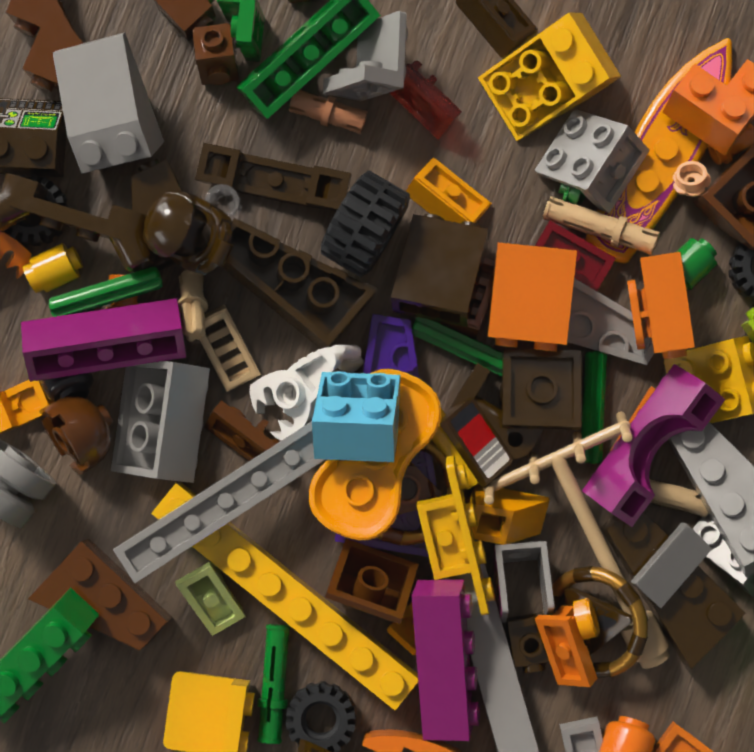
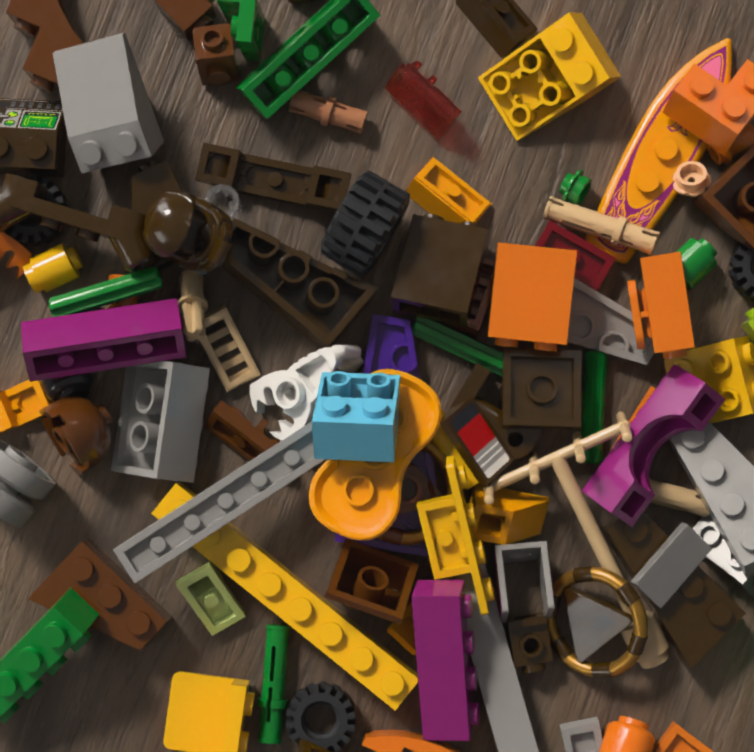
(378, 64): light grey bracket -> none
(566, 648): orange plate -> none
(586, 618): light orange tile -> none
(594, 157): light grey bracket -> none

